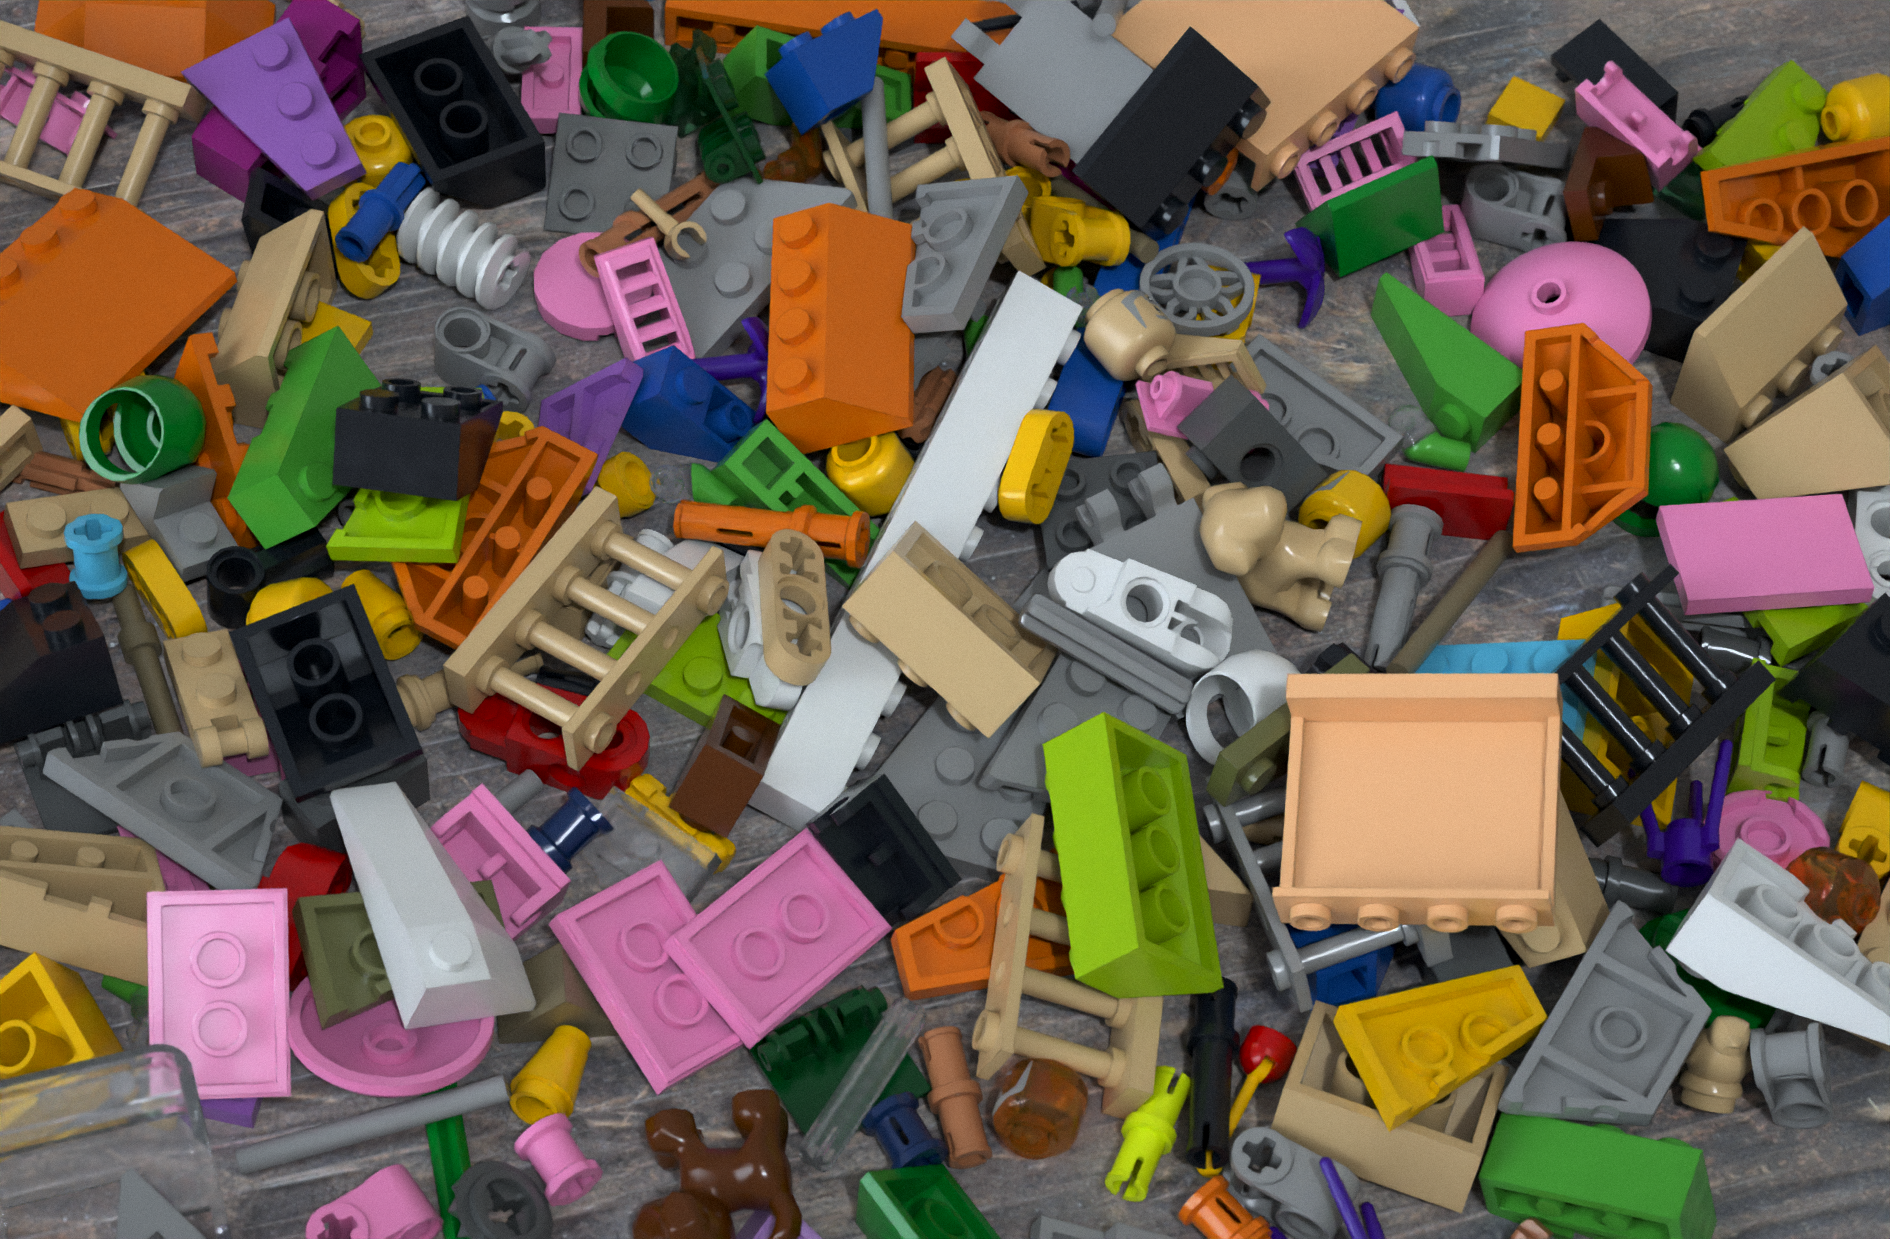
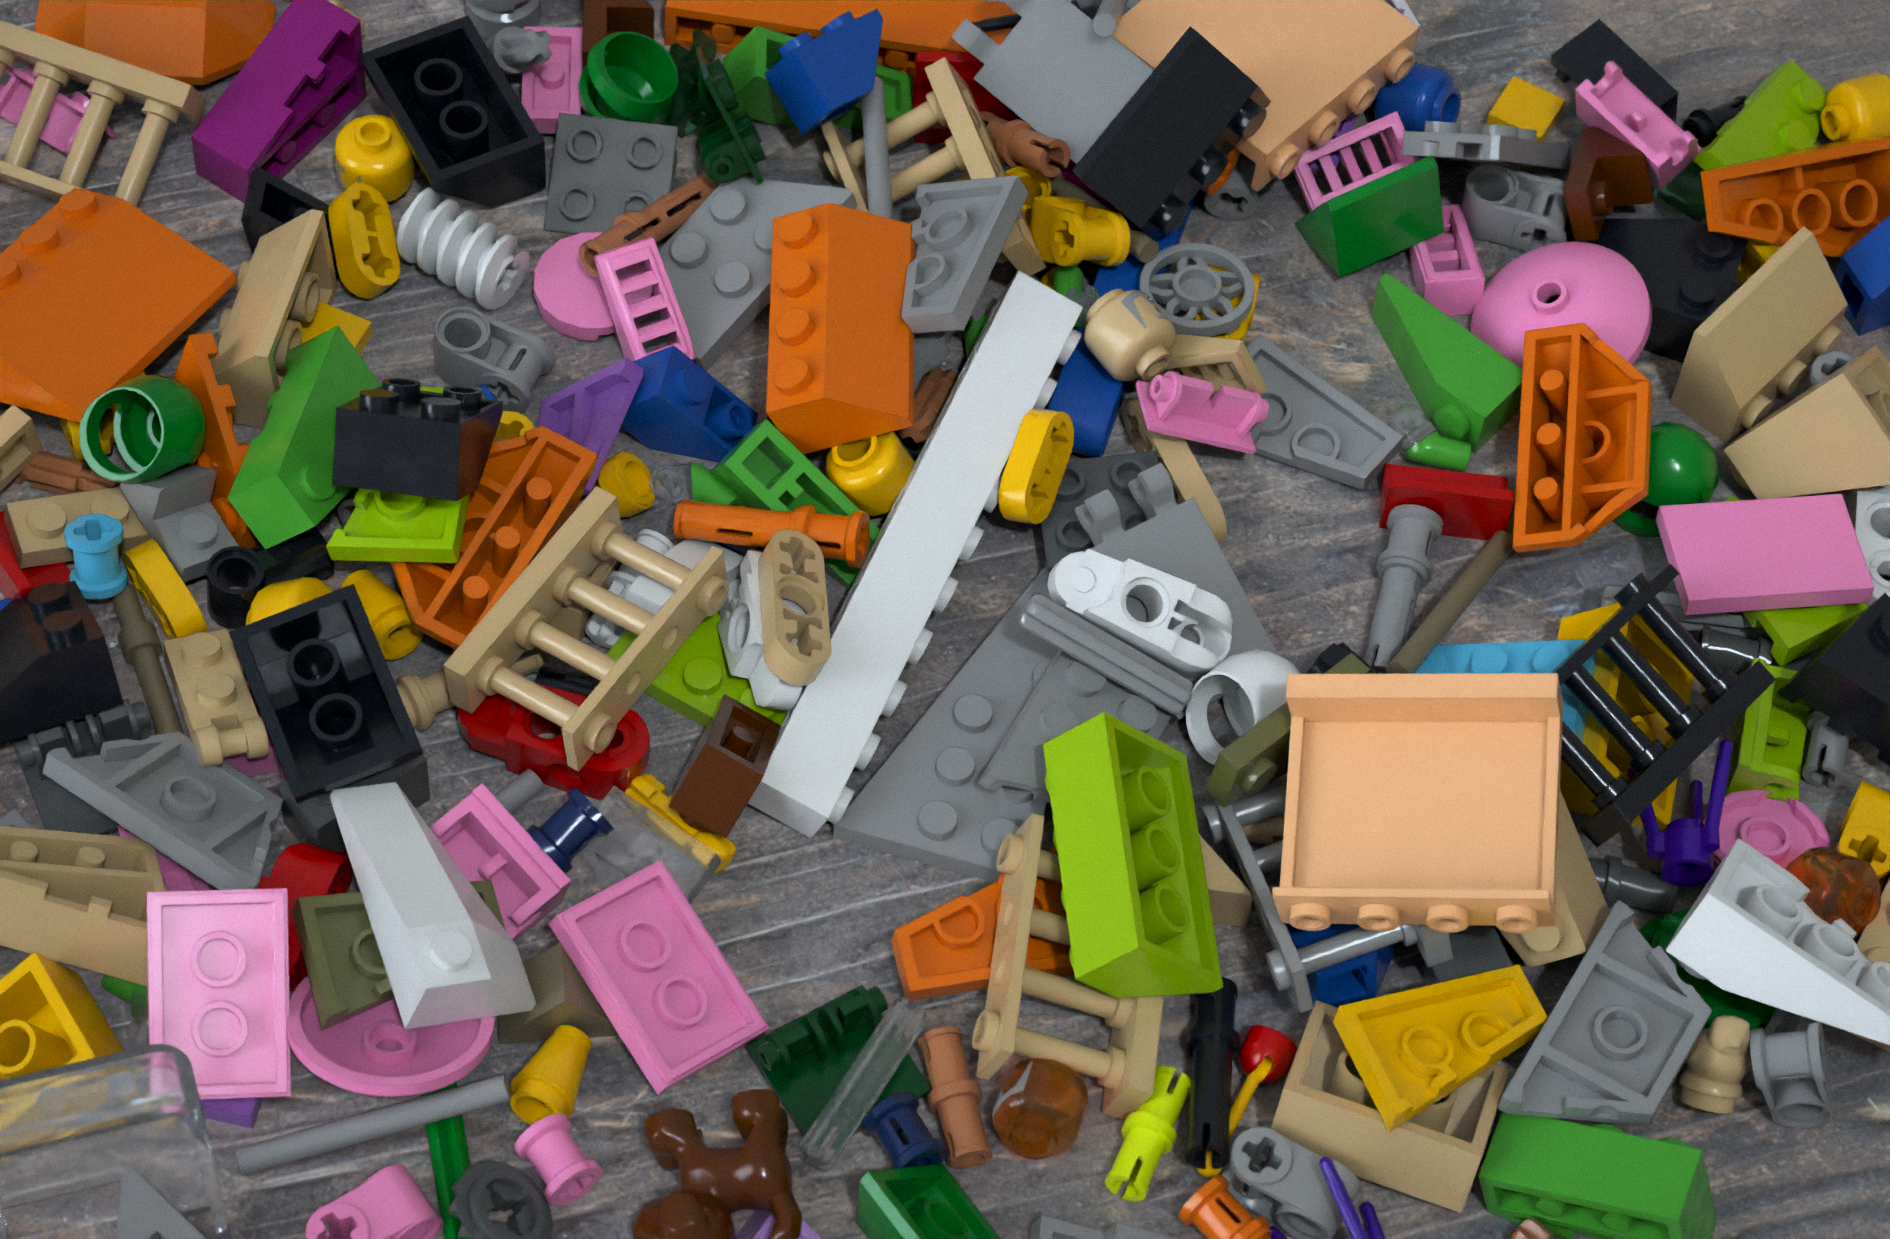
(282, 106): medium lavender wing -> none
(380, 211): blue axle -> none
(668, 225): tan hand -> none
(747, 365): dark purple plant -> none
(777, 938): bright pink tile -> none
(800, 162): clear orange arm -> none
(884, 849): black hinge -> none
(949, 631): tan slope -> none
(1233, 424): dark grey brick -> none
(1275, 559): tan animal -> none
(1305, 269): dark purple plant -> none
(1352, 495): yellow head -> none

